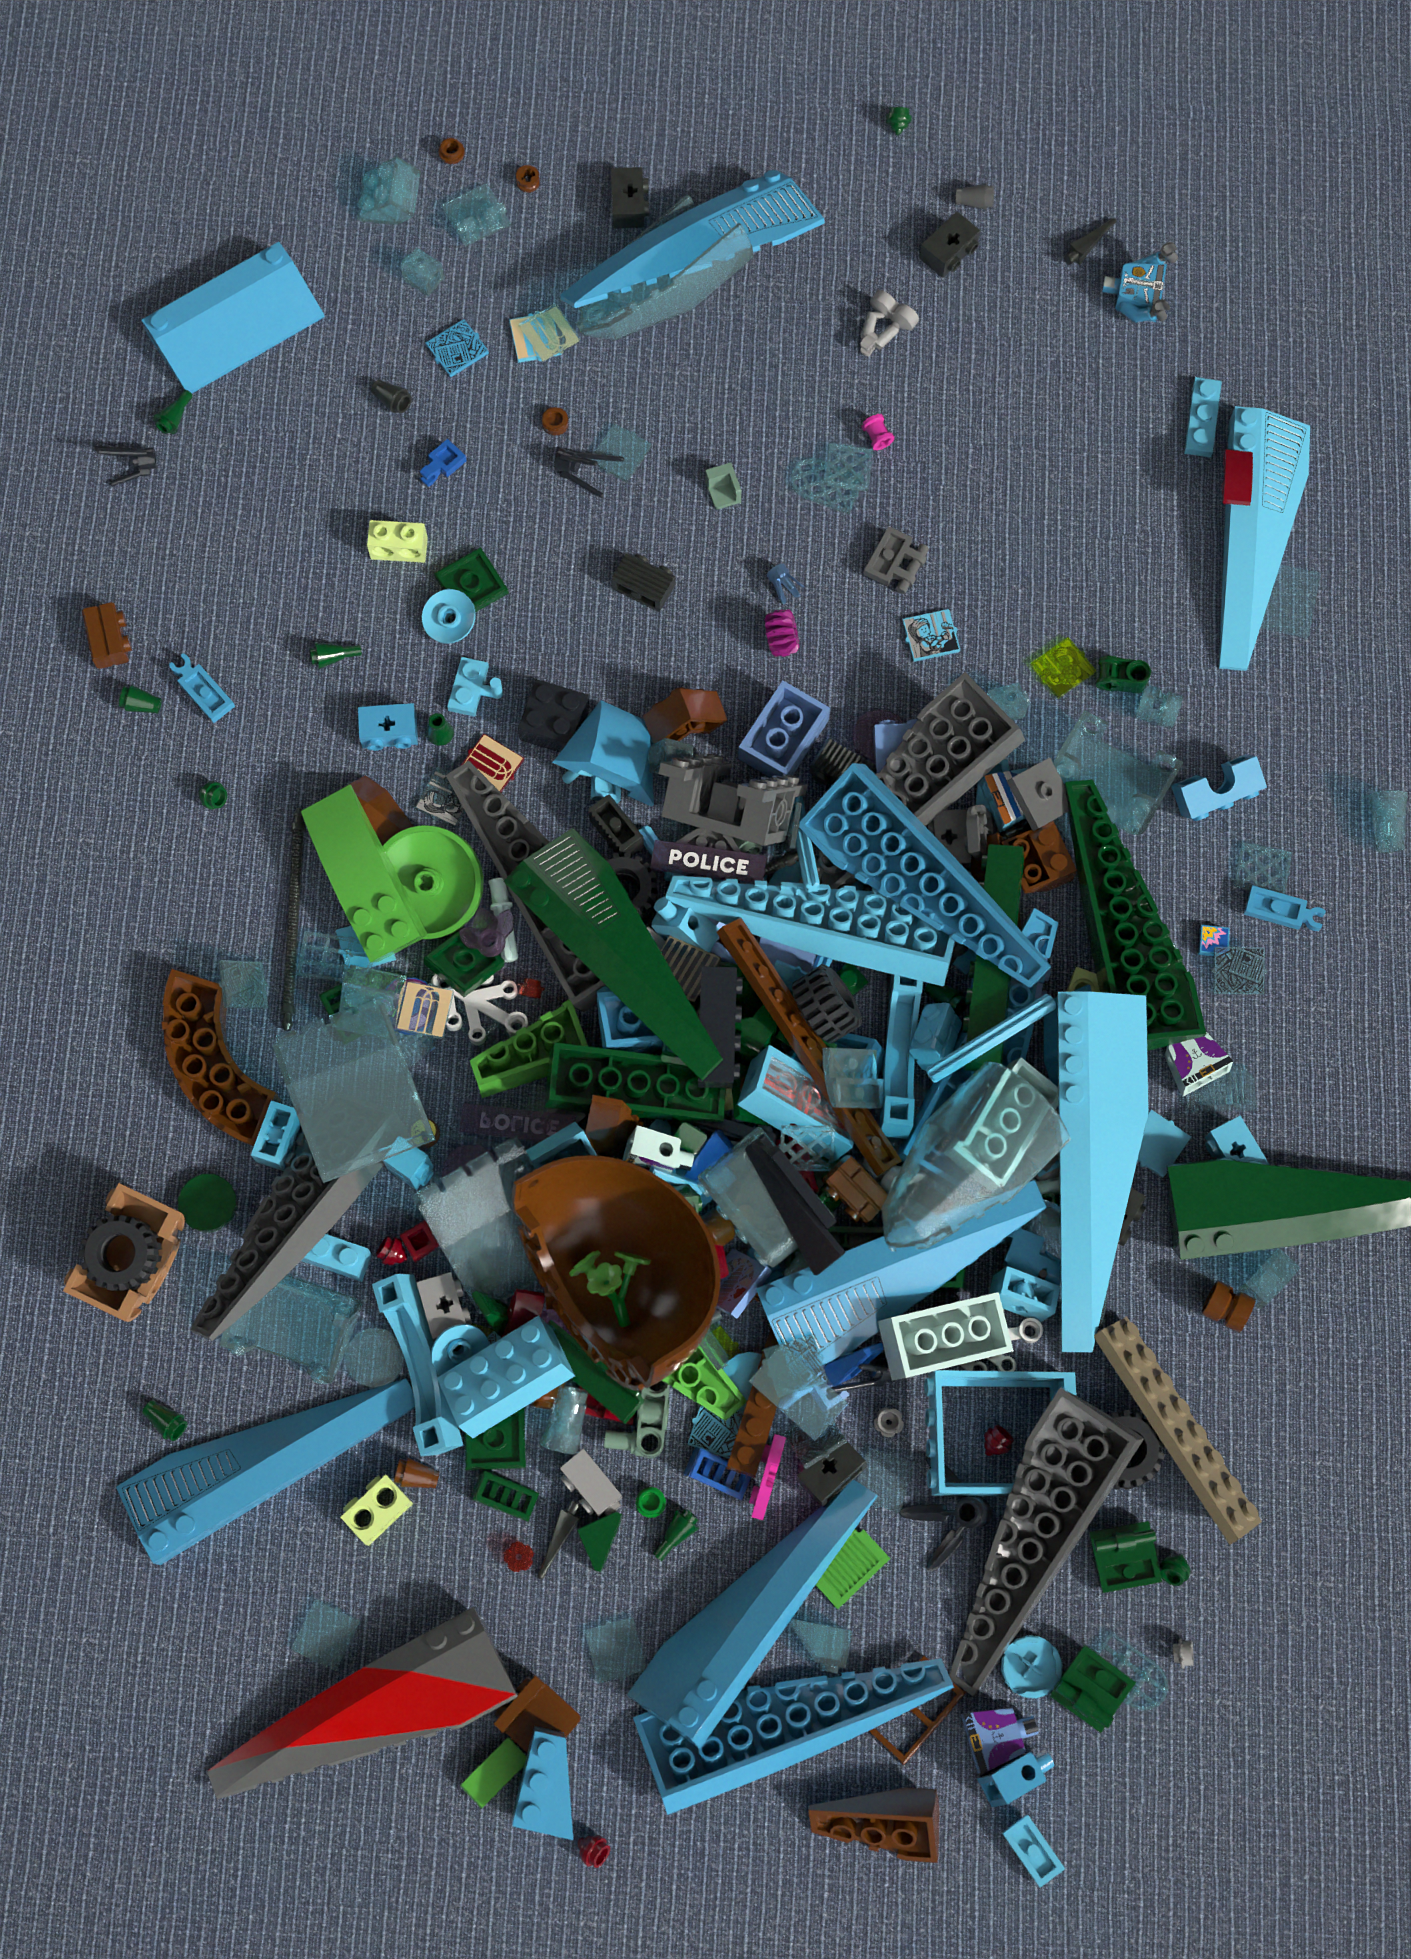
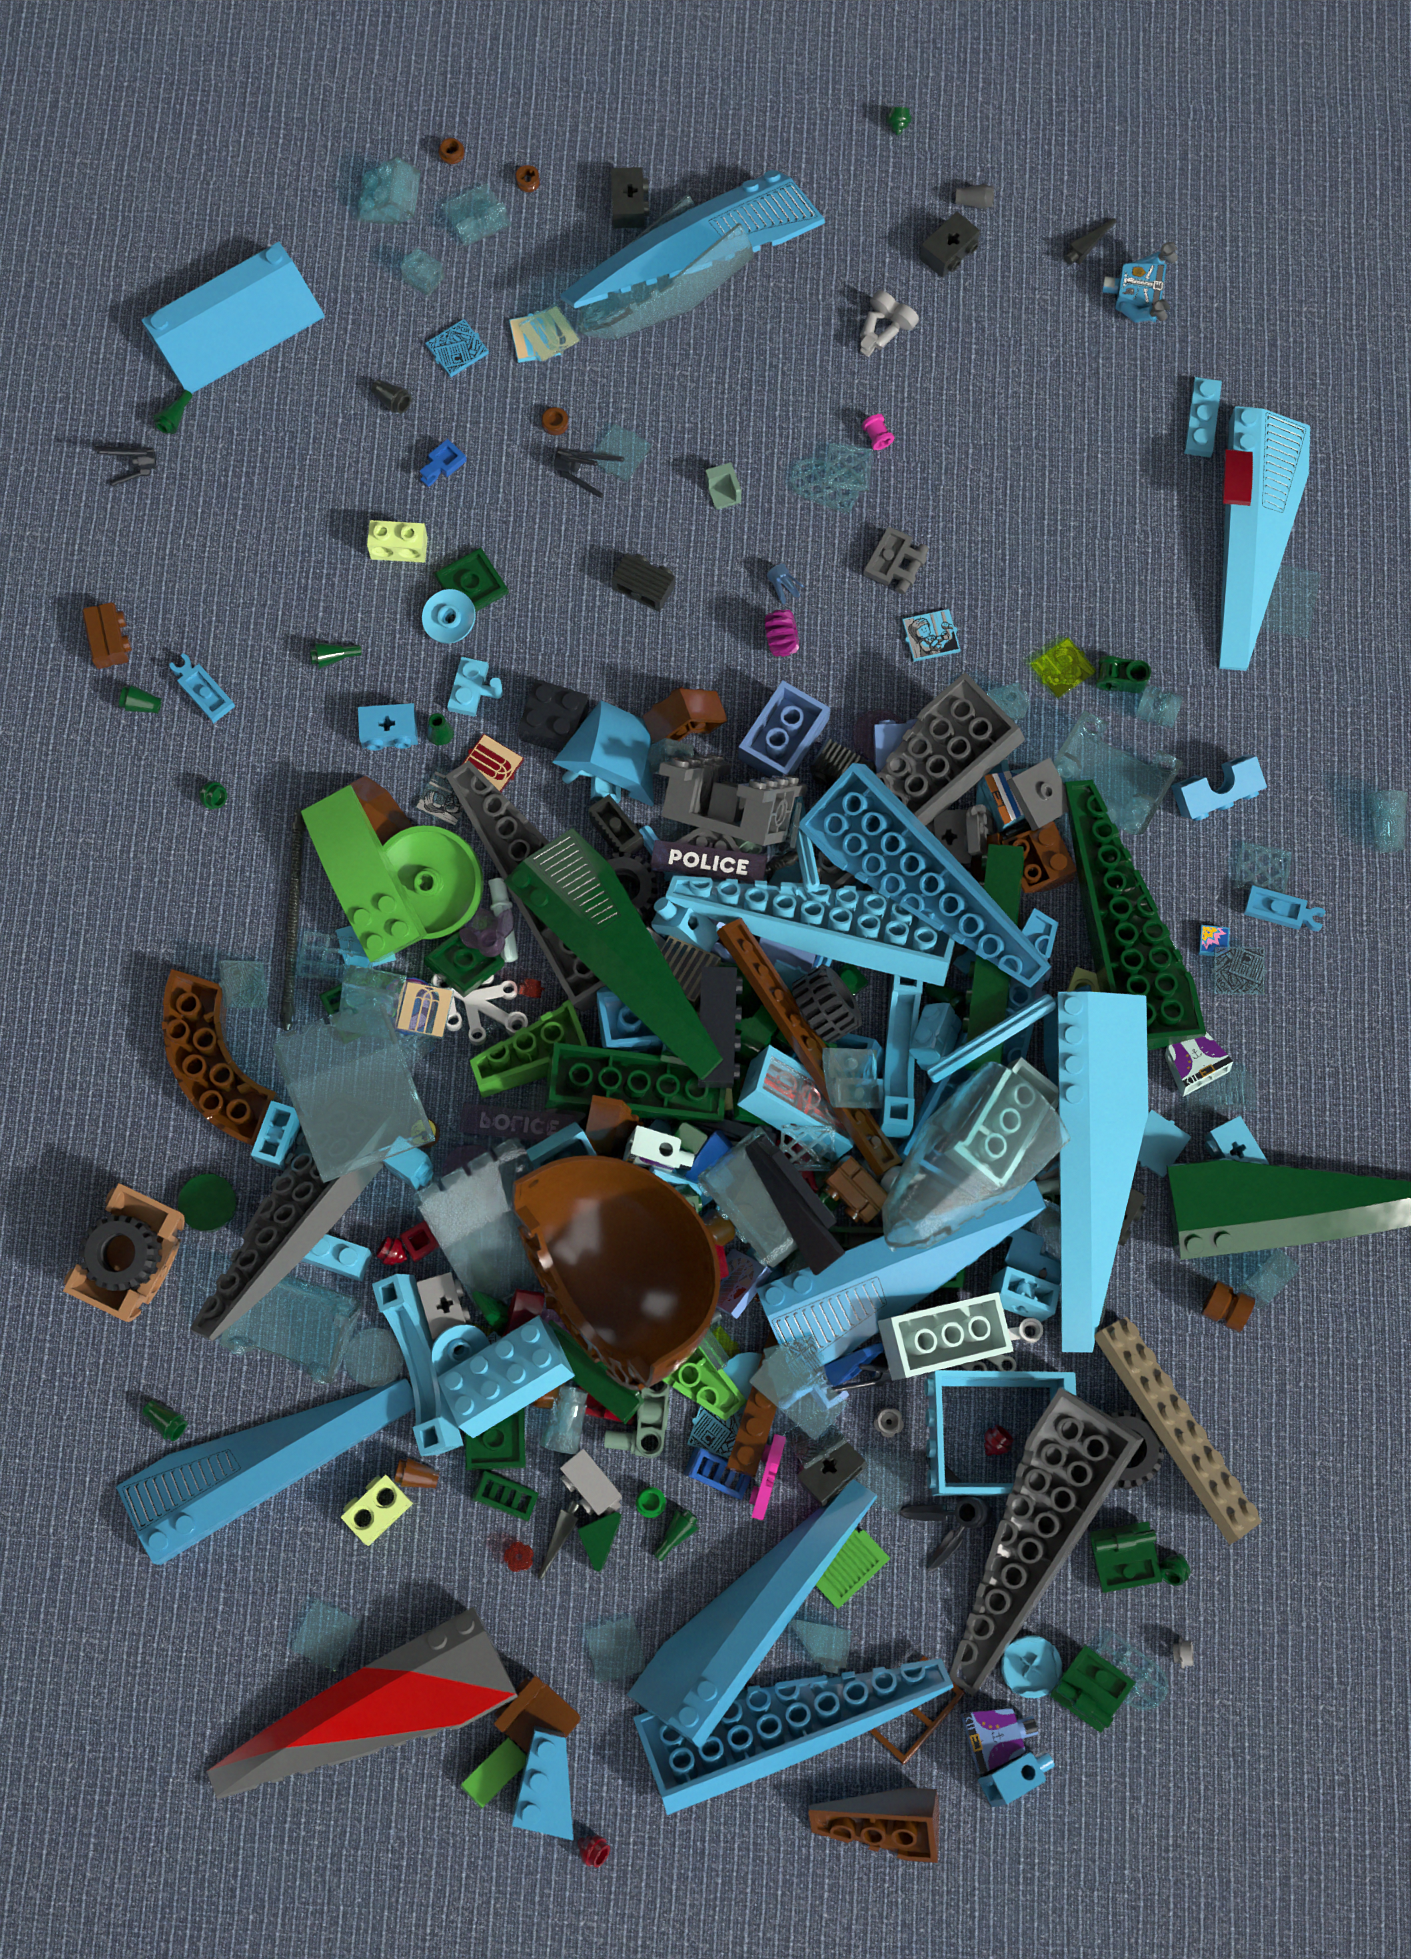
(607, 1278): bright green plant -> none
(1033, 1850): medium azure plate -> none

